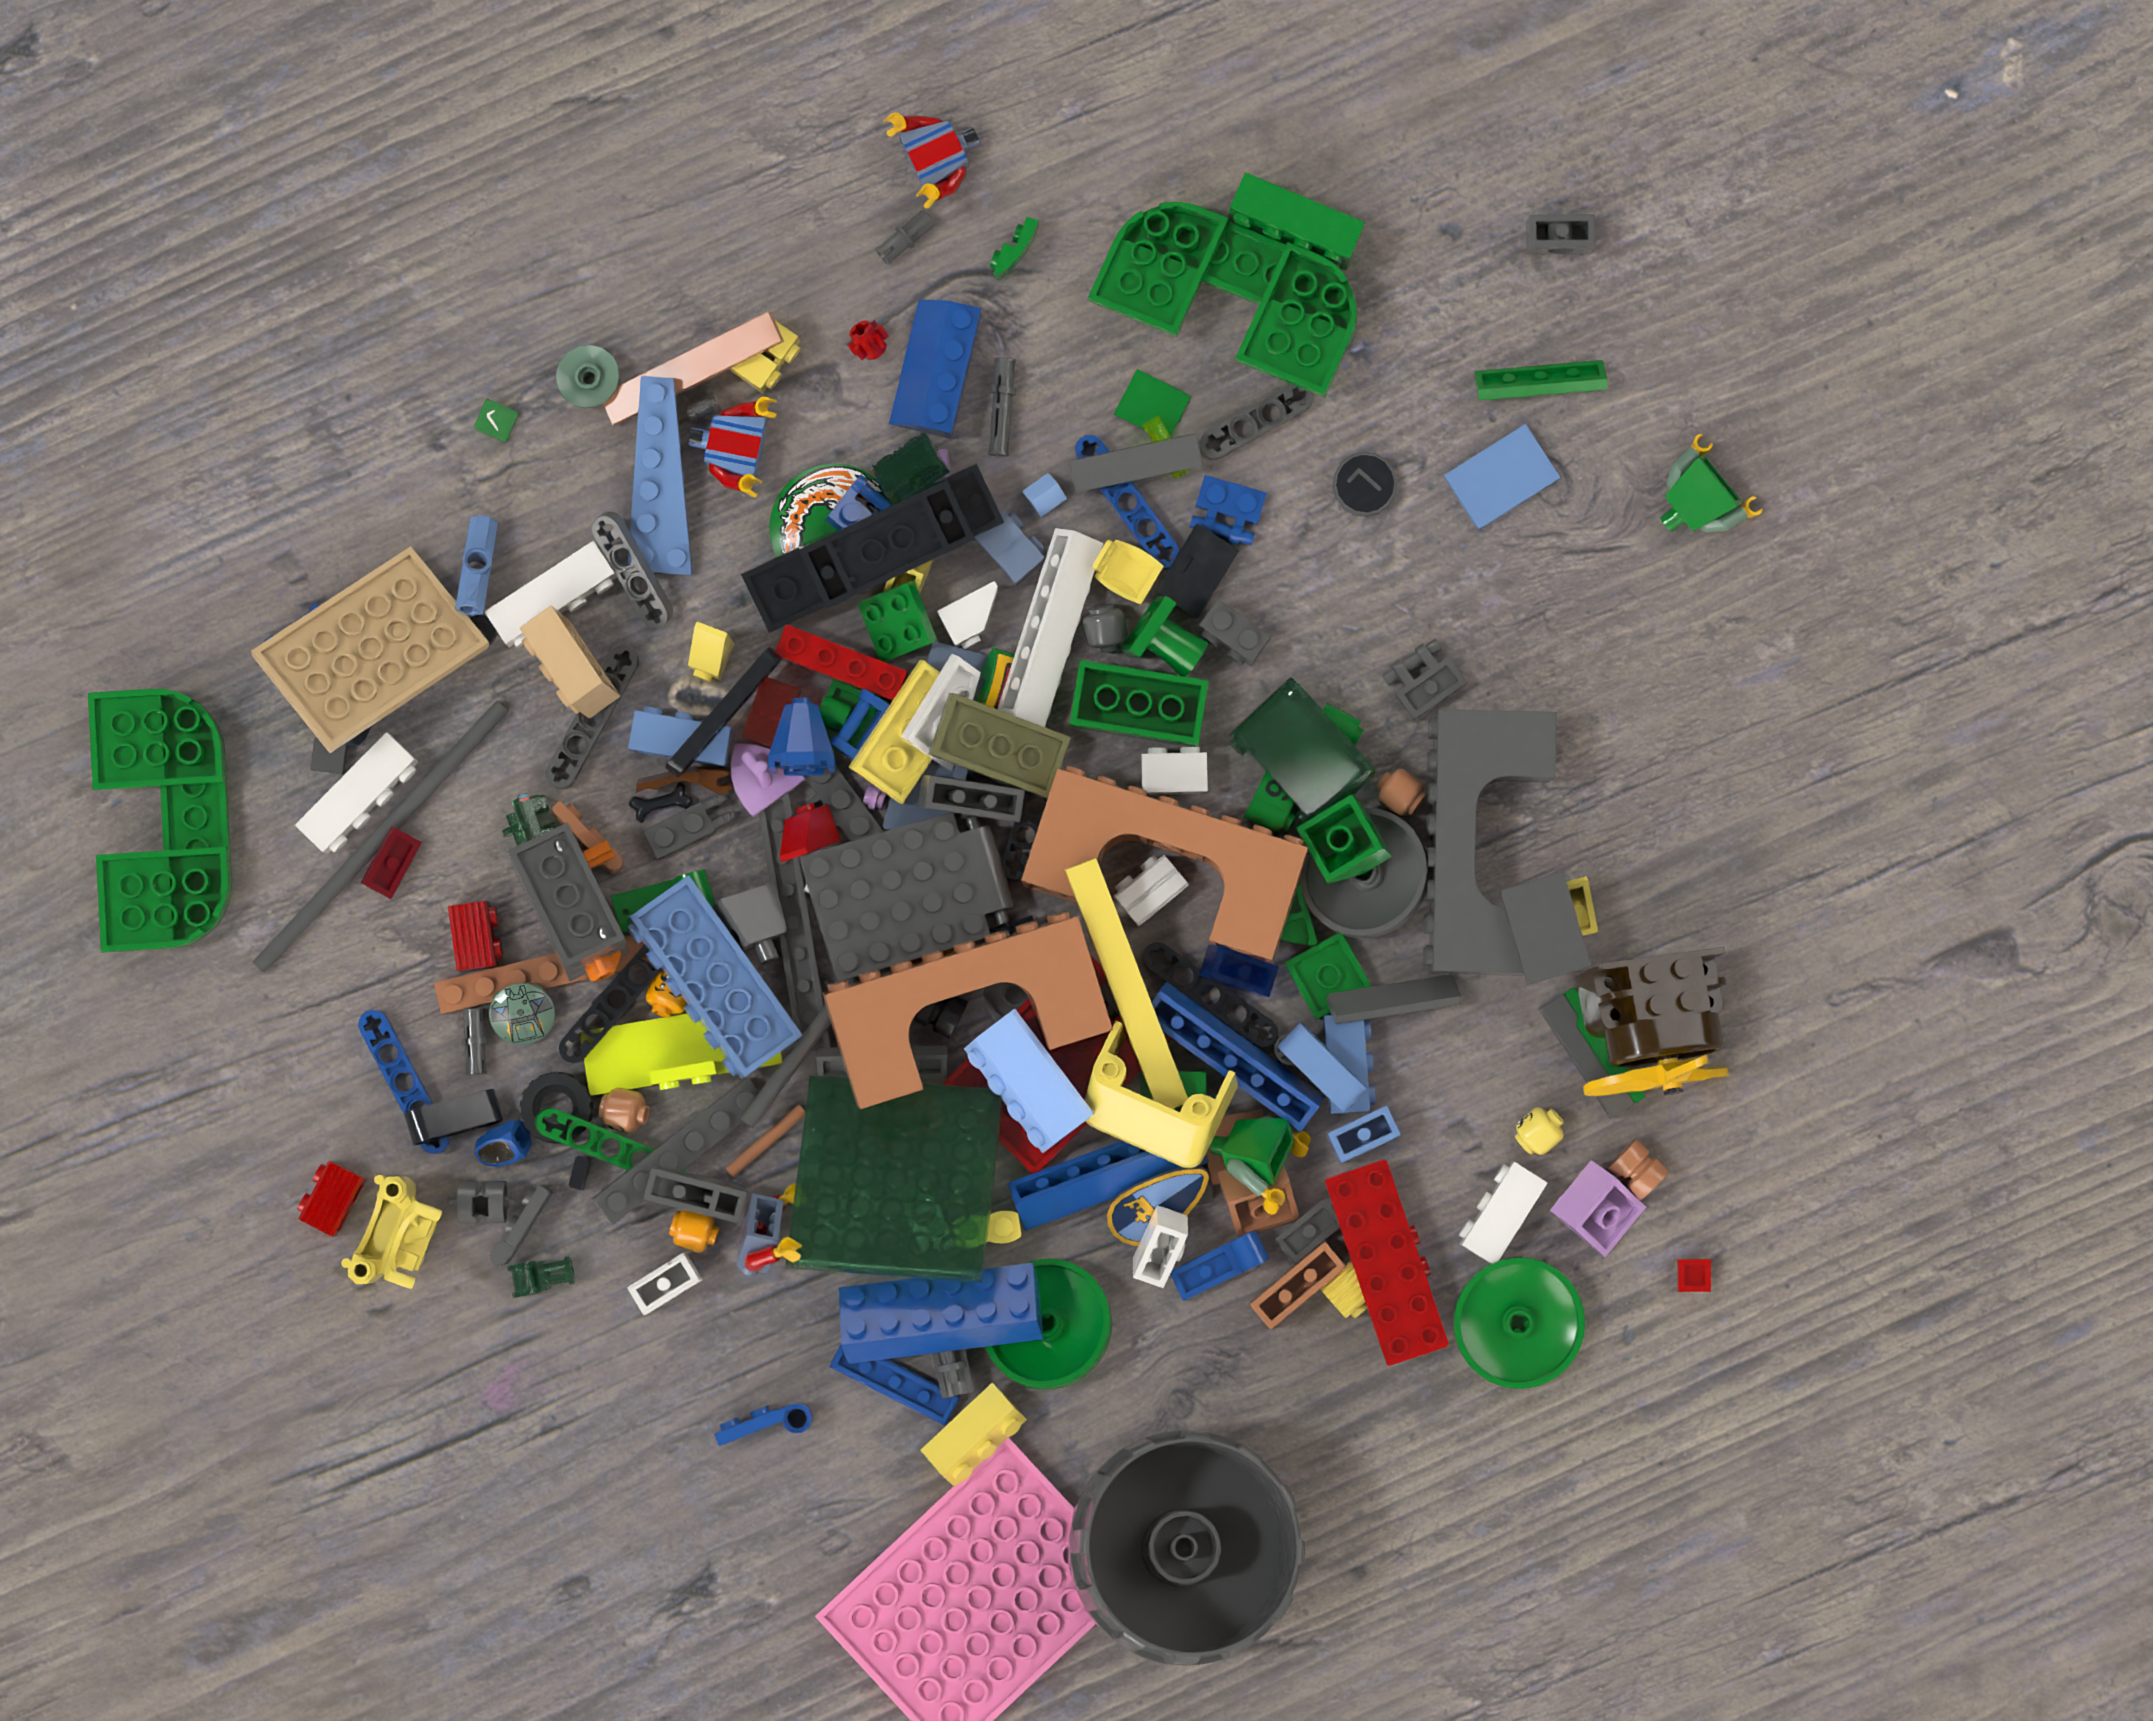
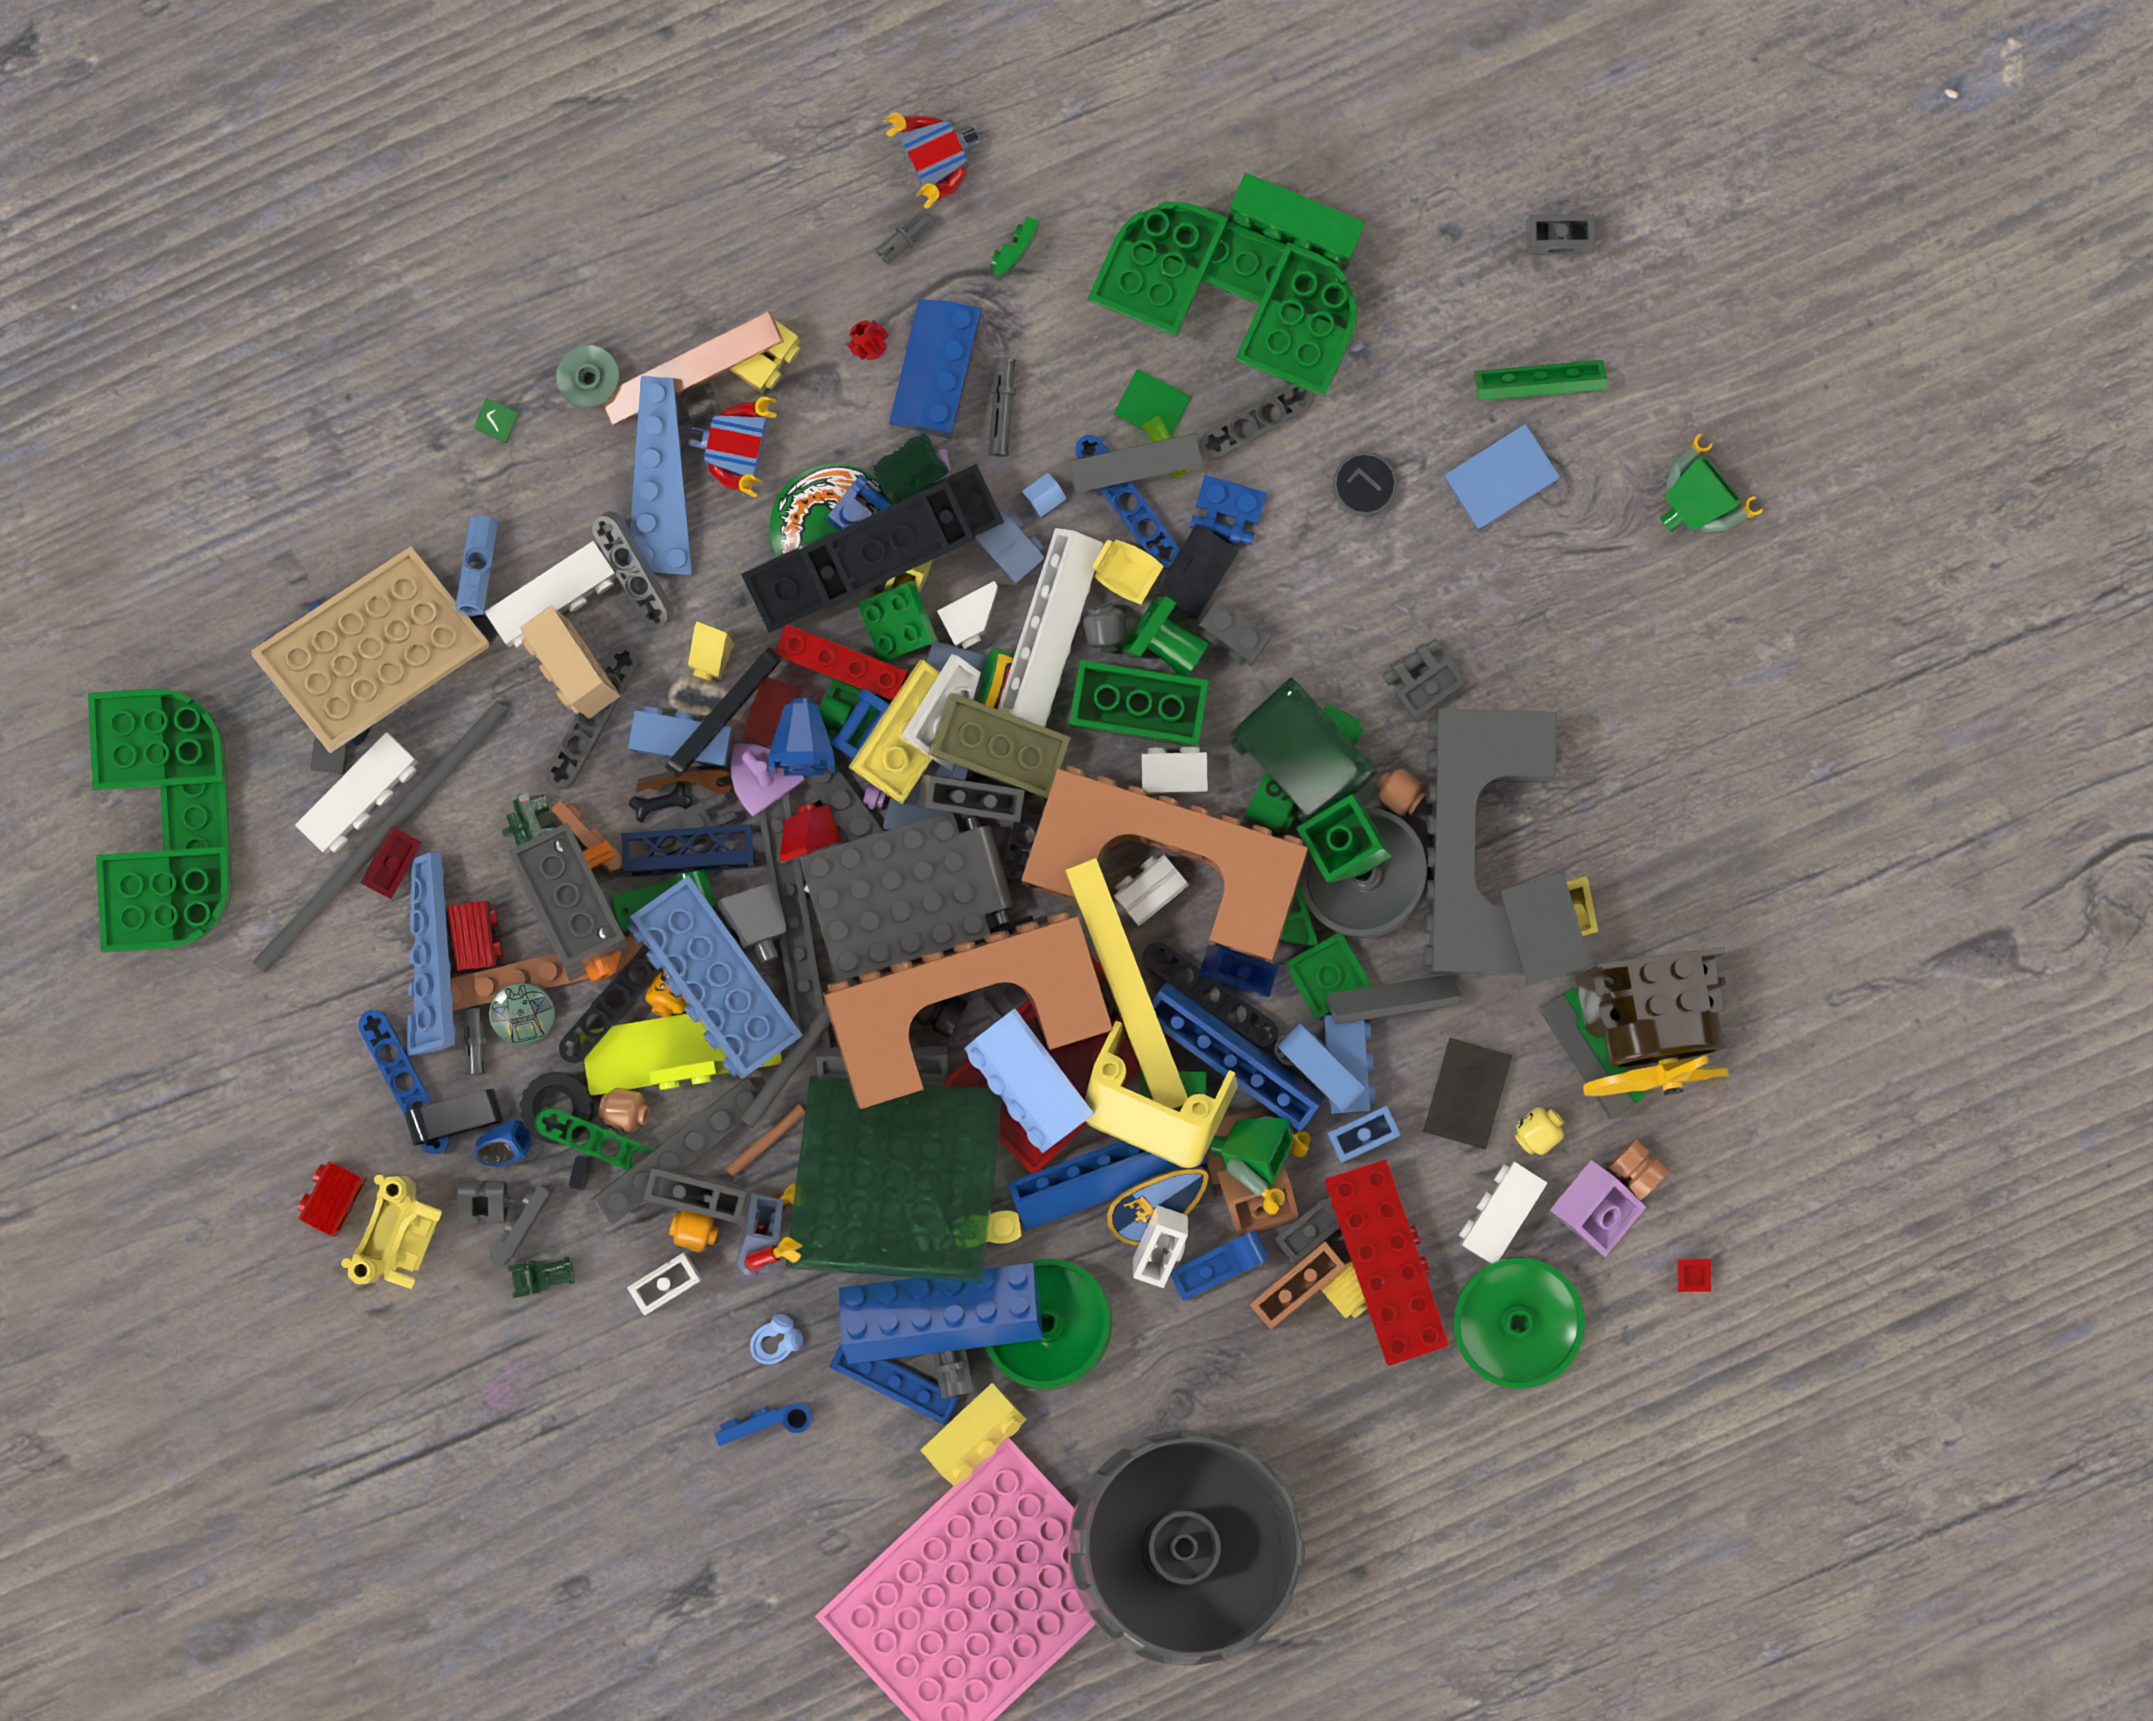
(432, 1017): none -> medium blue wing
(688, 862): none -> dark blue fence
(779, 1324): none -> light blue piece
(1467, 1093): none -> clear smoke tile

